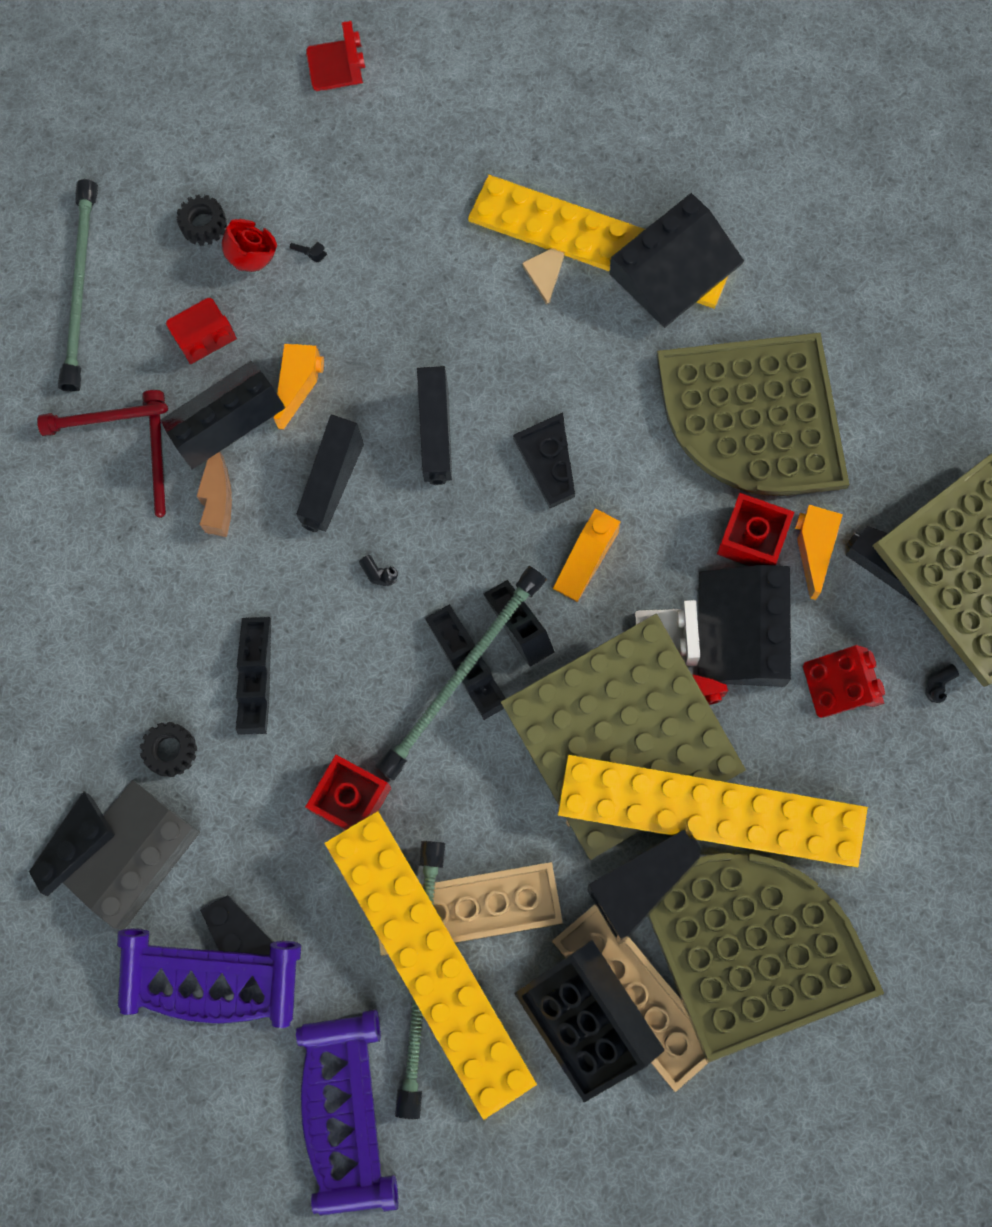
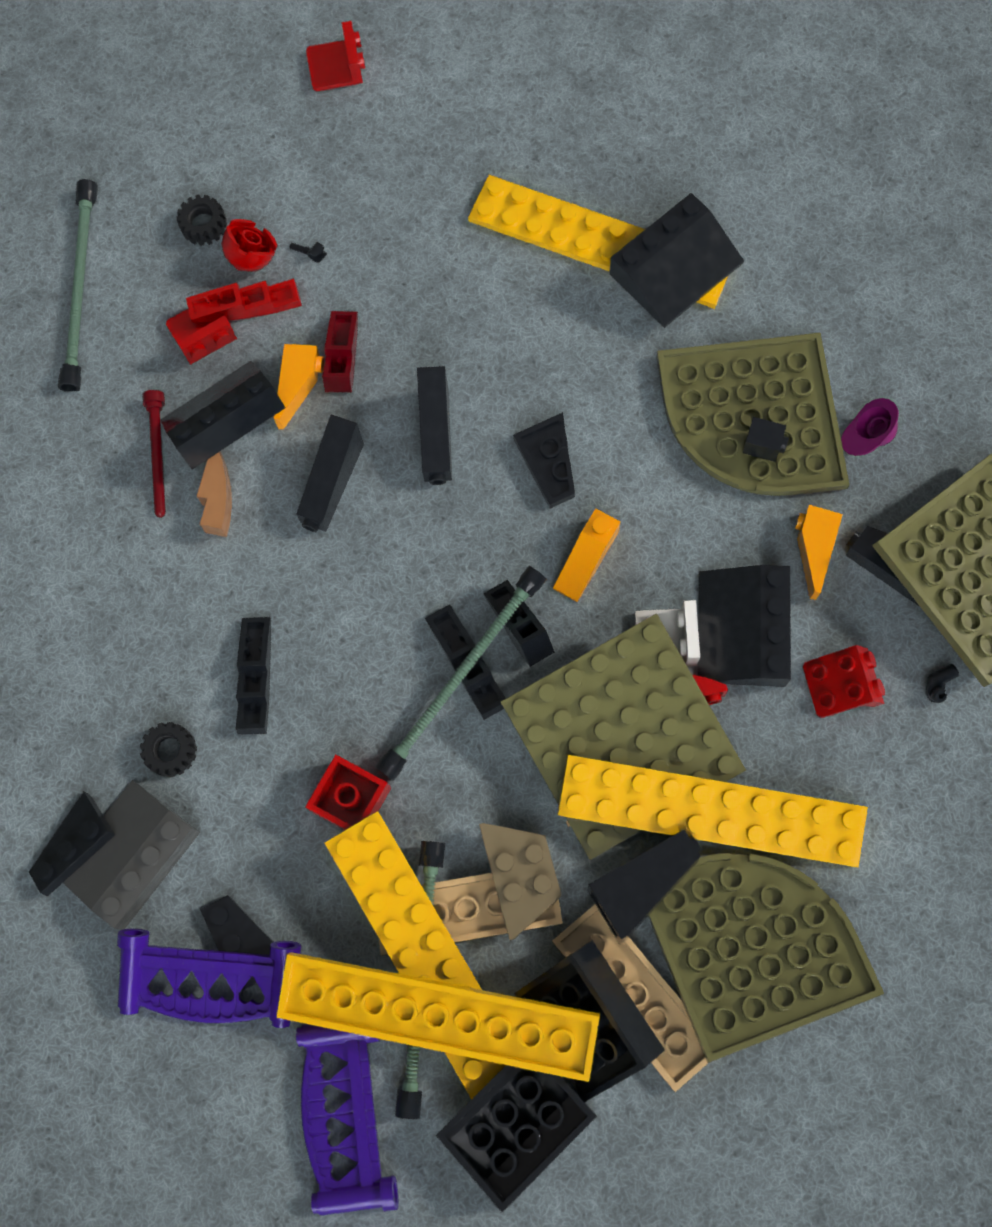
(50, 424): dark red piece -> none
(243, 302): none -> red slope
(340, 352): none -> dark red slope
(378, 575): black arm -> none
(439, 1016): none -> yellow plate
(515, 1130): none -> black slope
(521, 875): none -> dark tan wing
(544, 271): tan tile -> none
(755, 532): red brick -> none
(765, 439): none -> black brick
(871, 428): none -> magenta piece

